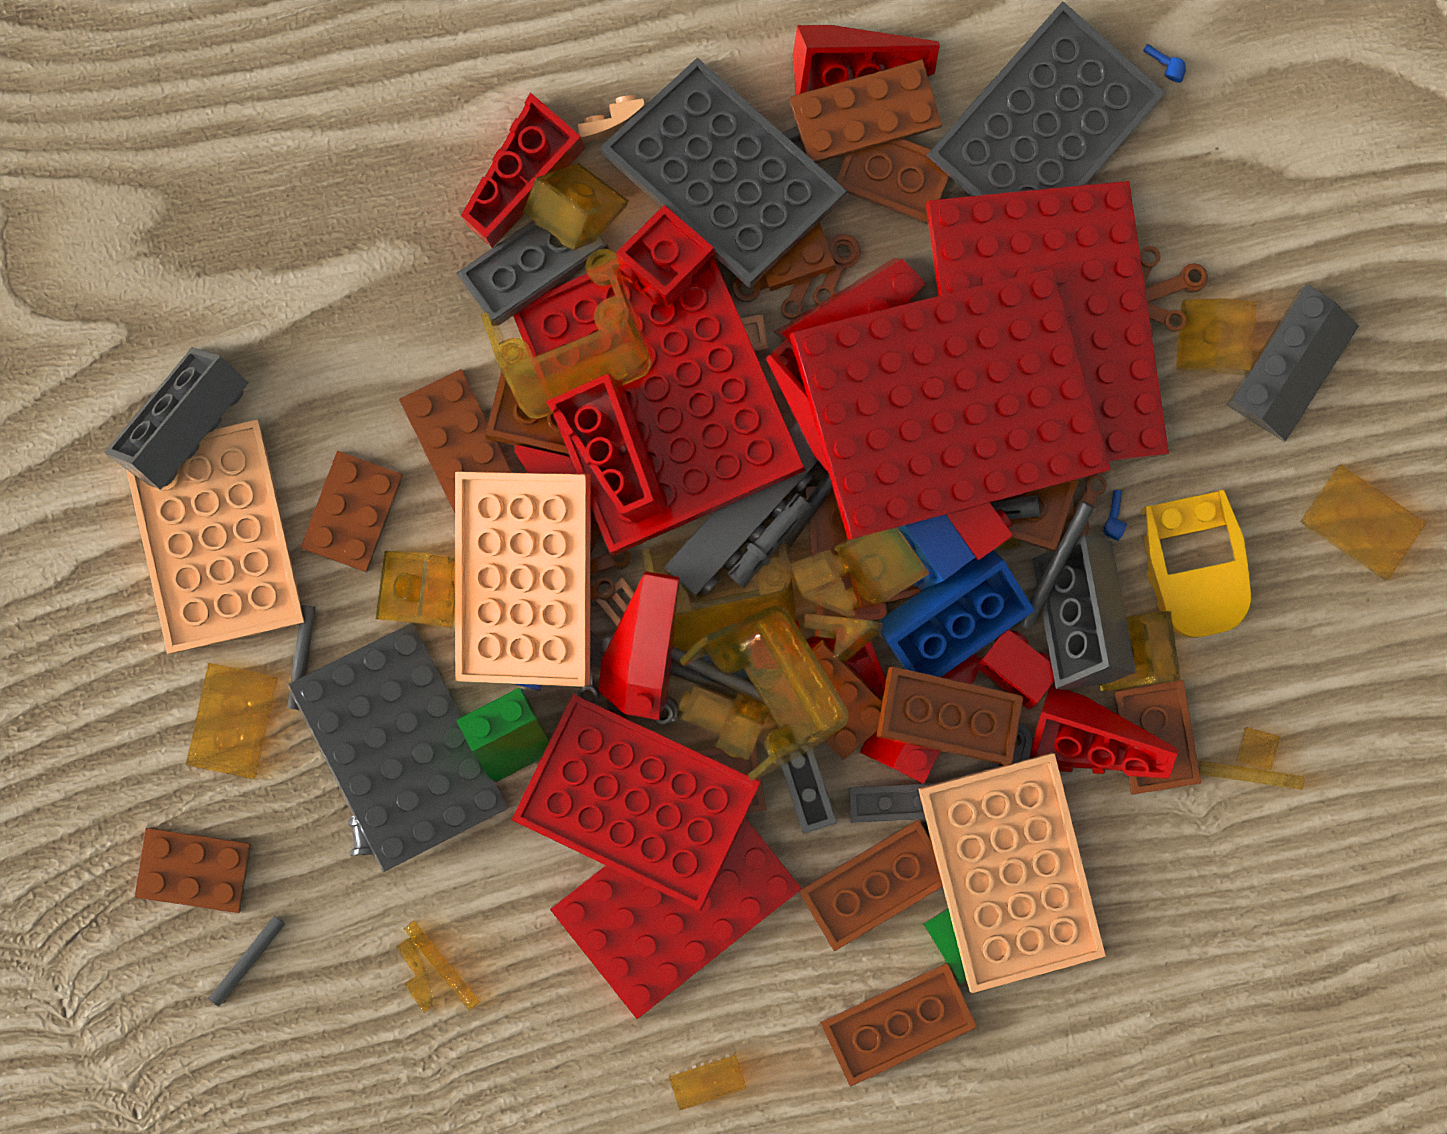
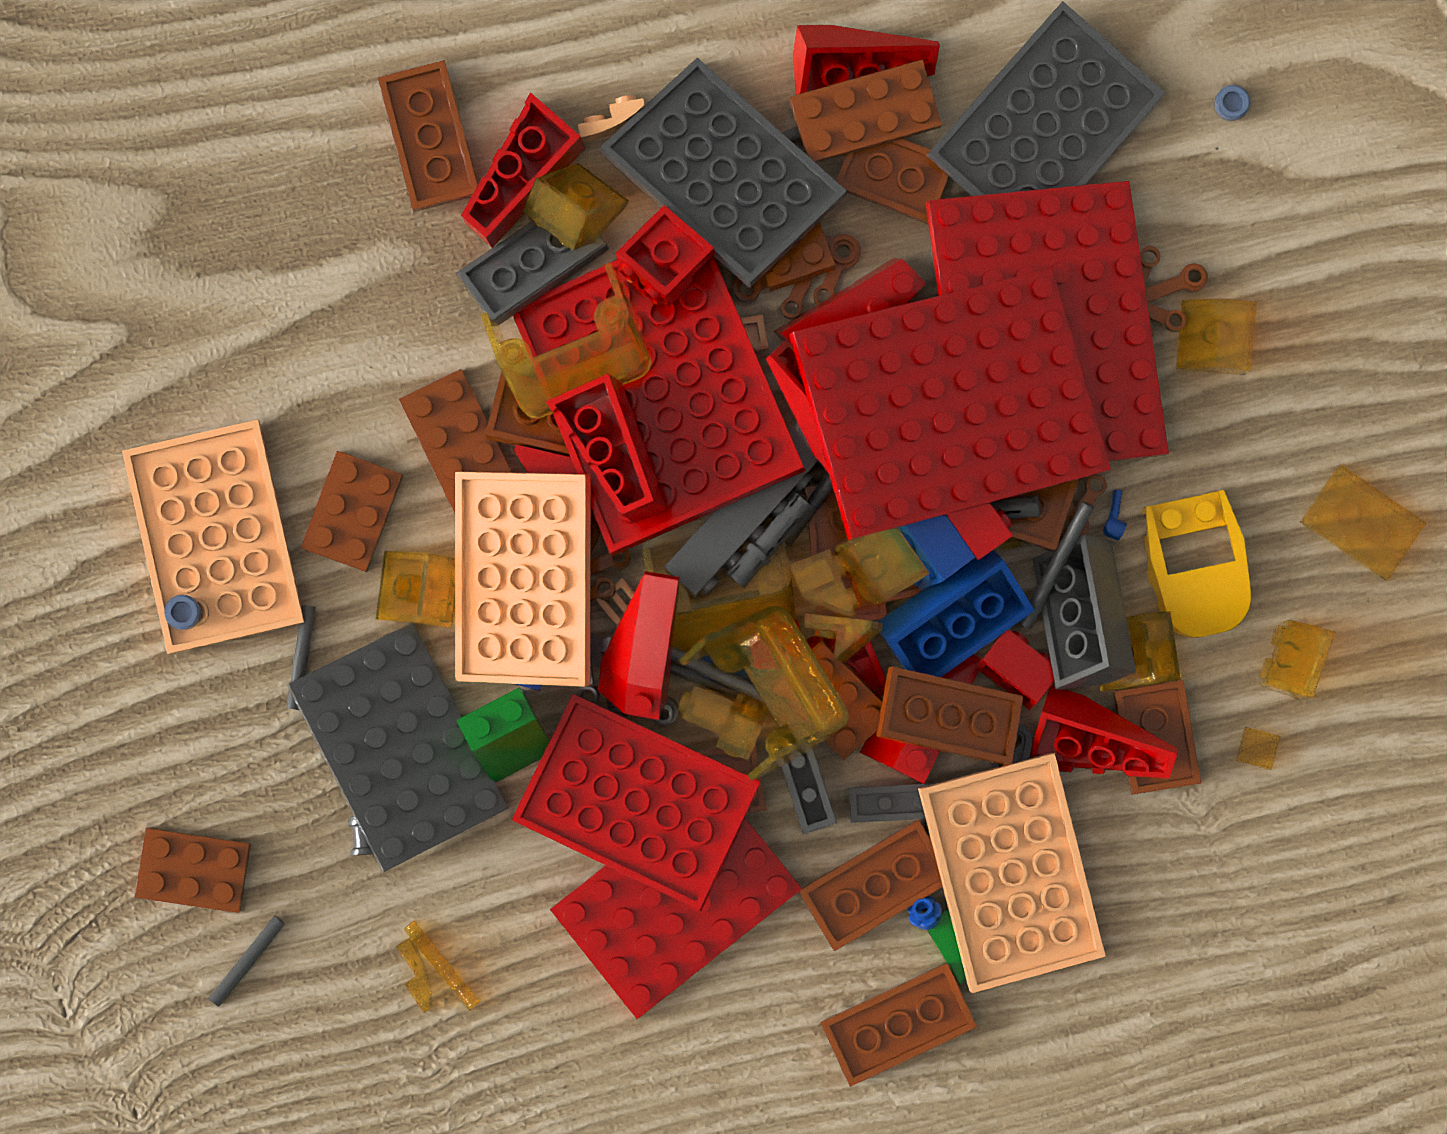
(177, 417): dark grey slope -> none
(182, 612): none -> sand blue tile
(231, 721): clear yellow plate -> none
(428, 135): none -> dark orange plate
(595, 266): clear yellow tile -> none
(707, 1081): clear yellow brick -> none
(930, 918): none -> blue plate
(1175, 66): blue hand -> none
(1232, 102): none -> sand blue tile
(1251, 775): clear yellow bar -> none
(1293, 362): dark grey slope -> none
(1296, 659): none -> clear yellow slope

